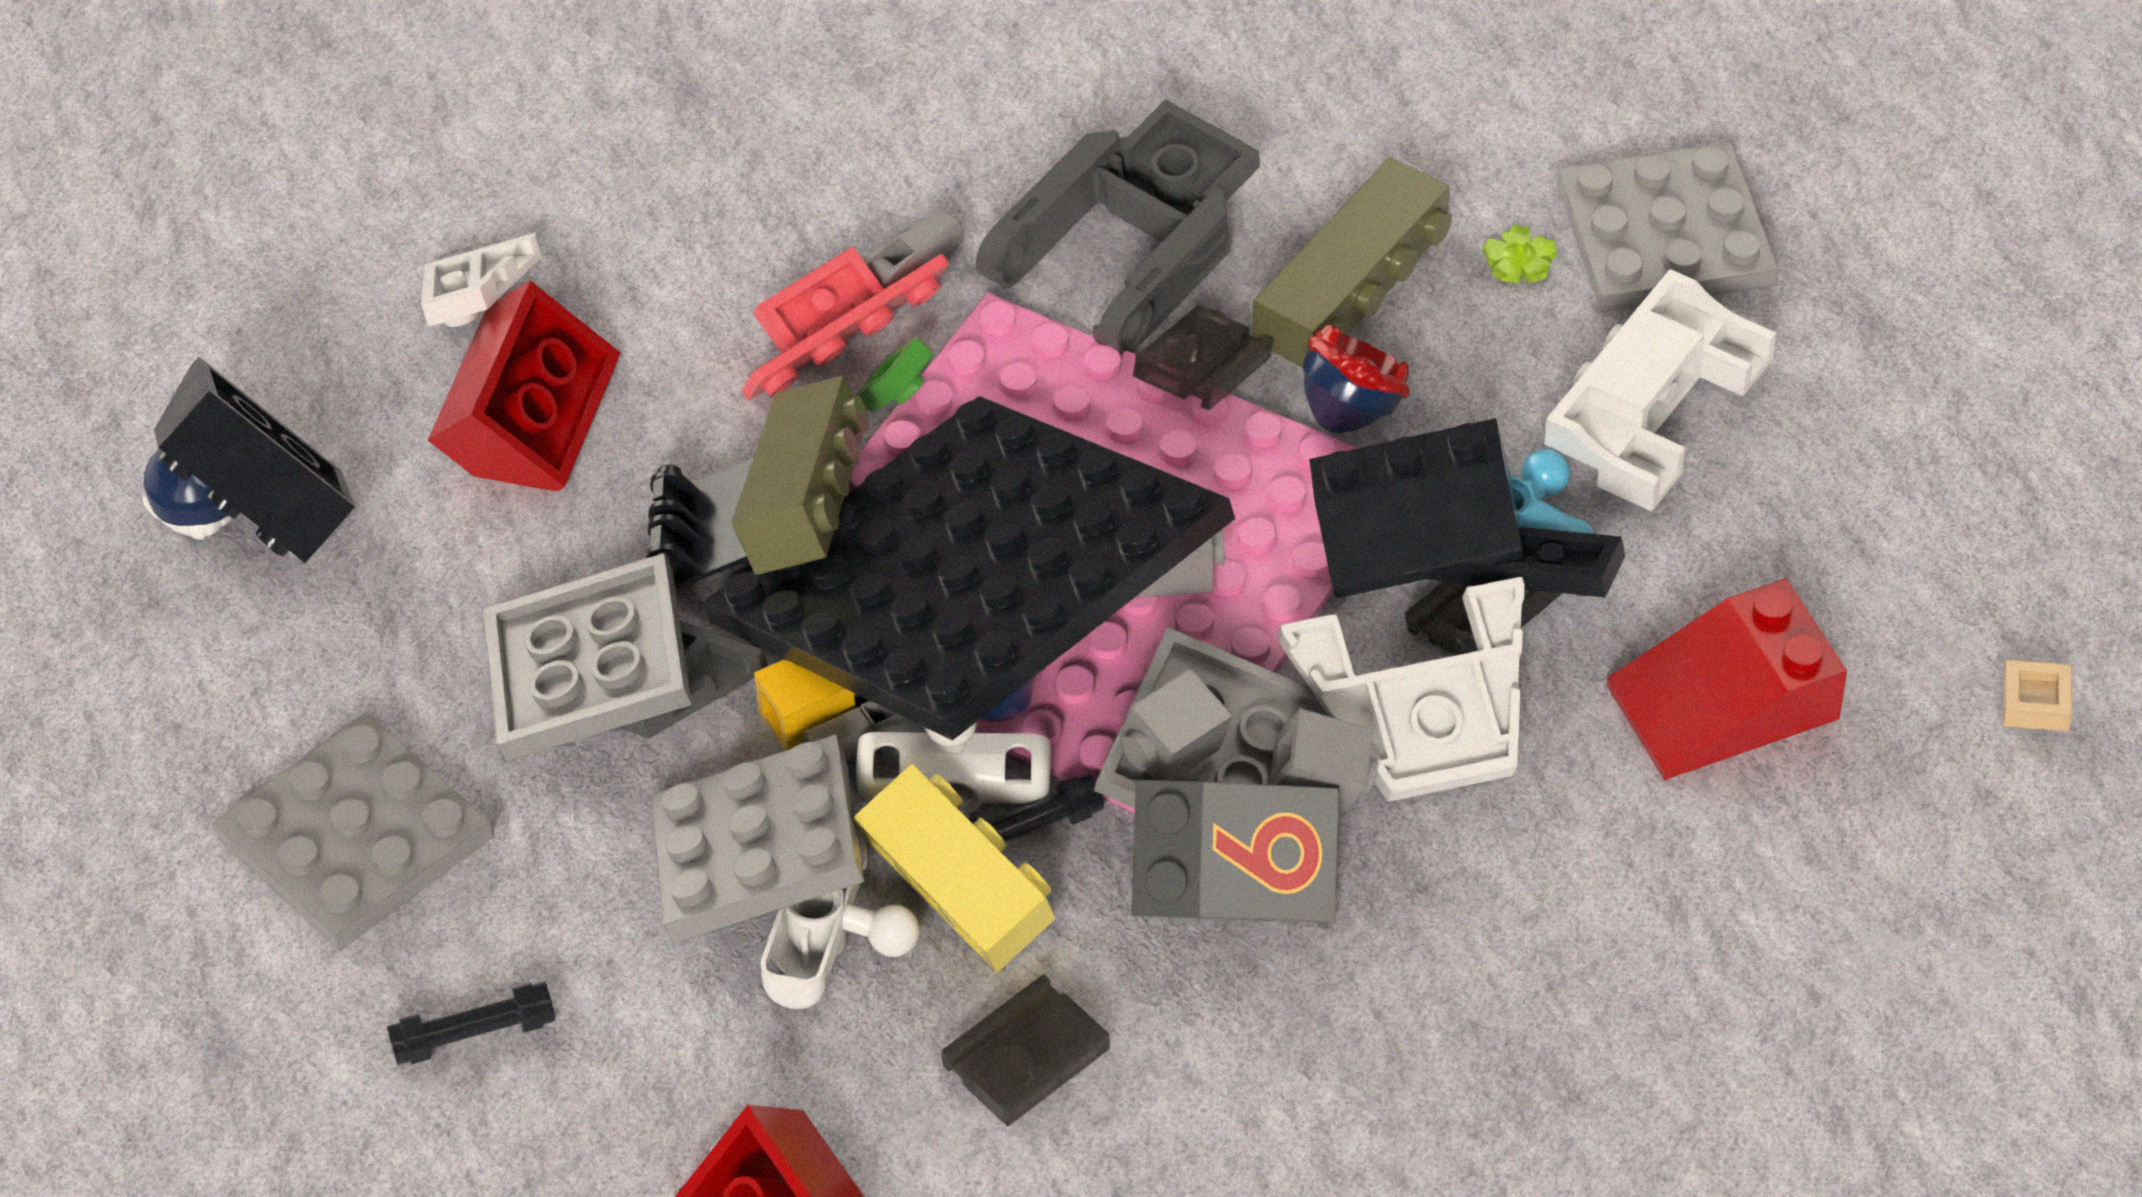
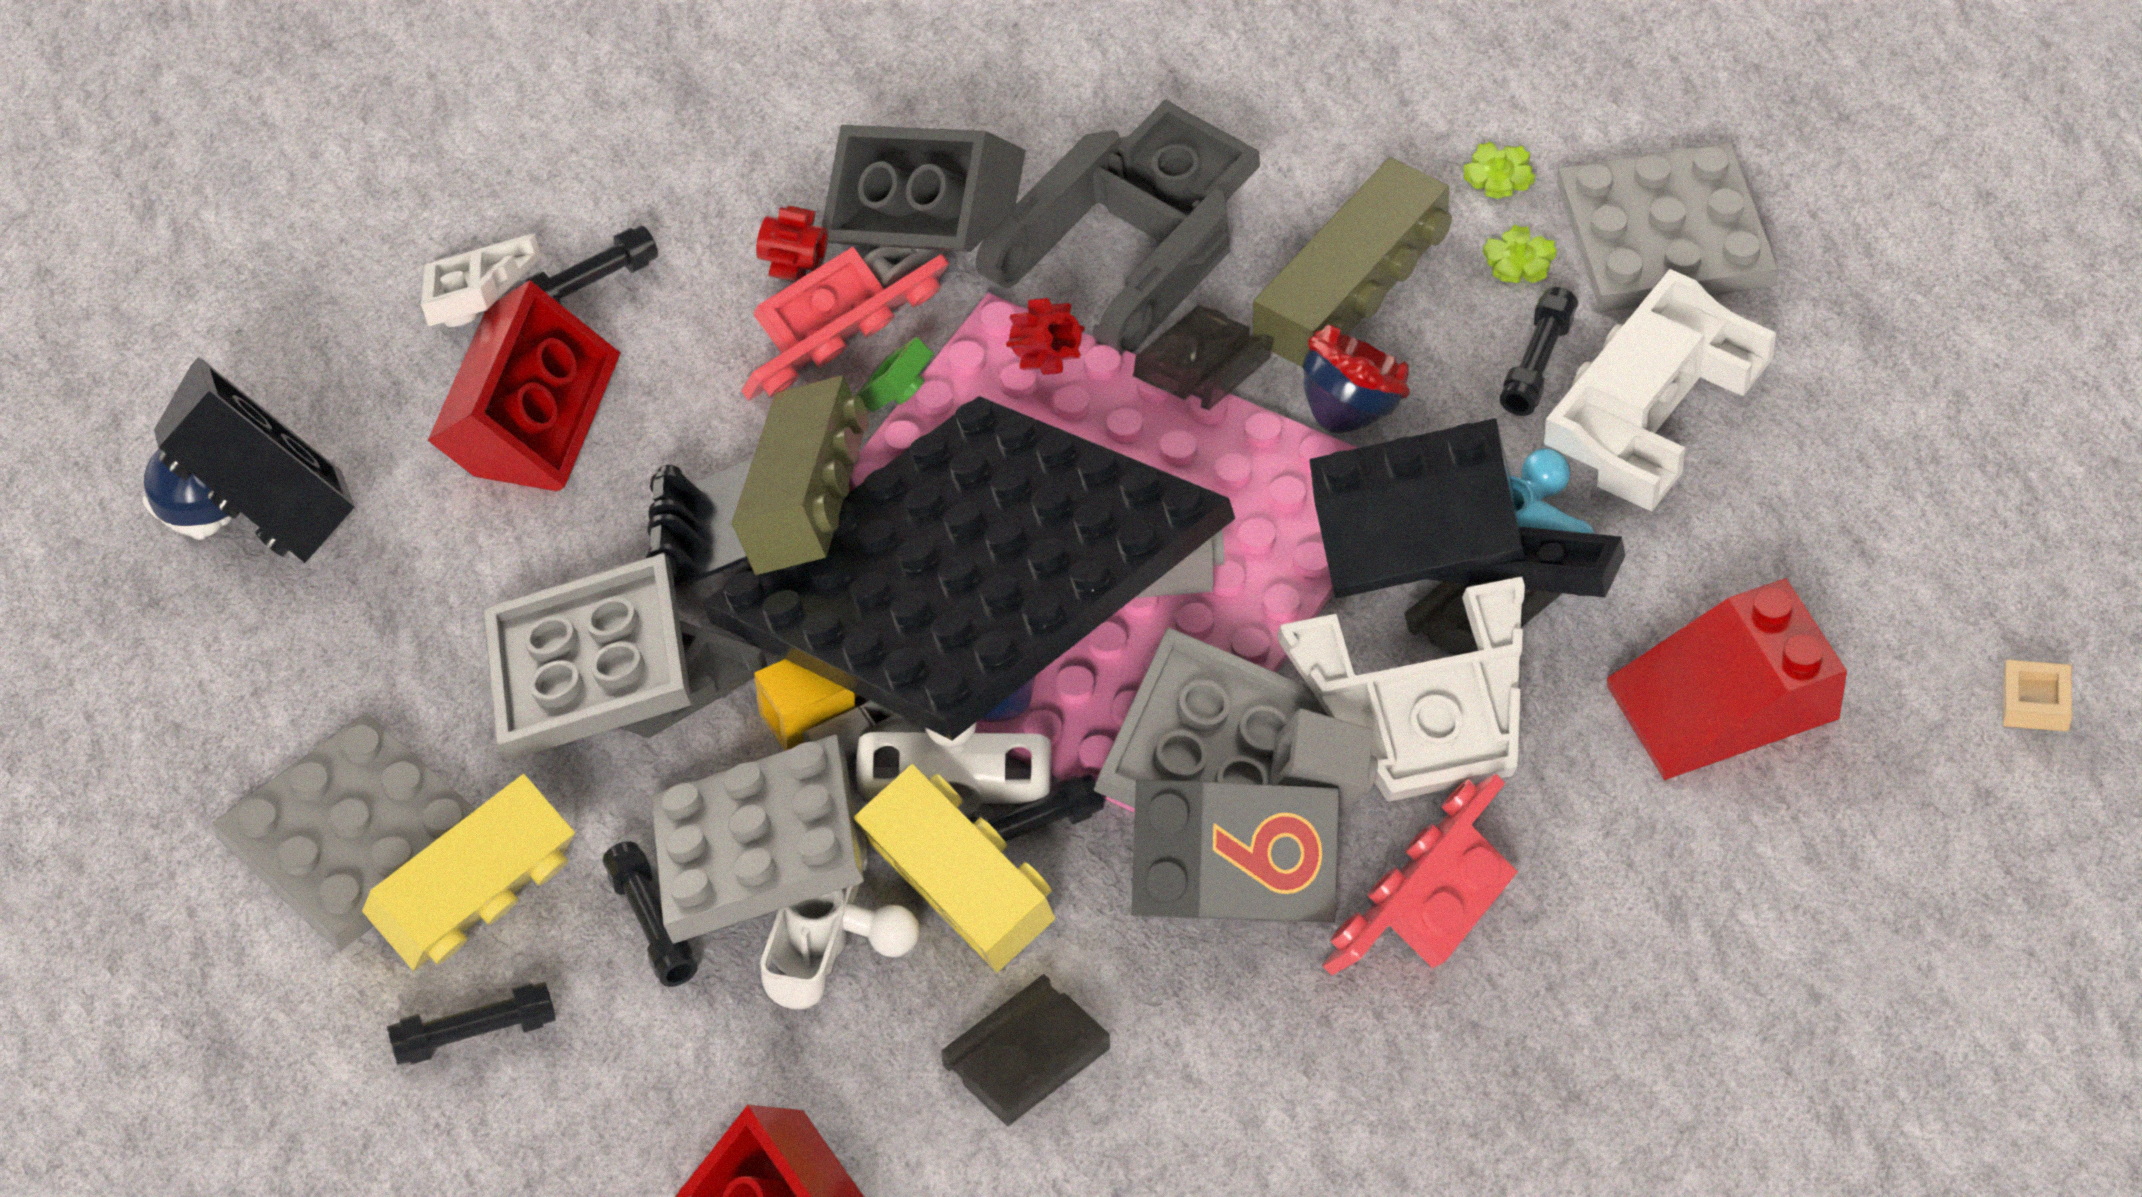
(470, 874): none -> light yellow brick
(631, 250): none -> black bar
(631, 876): none -> black bar
(791, 243): none -> red gear
(920, 187): none -> dark grey slope
(1045, 336): none -> red gear
(1174, 728): light grey brick -> none
(1438, 891): none -> coral bracket
(1499, 170): none -> lime plant
(1525, 383): none -> black bar

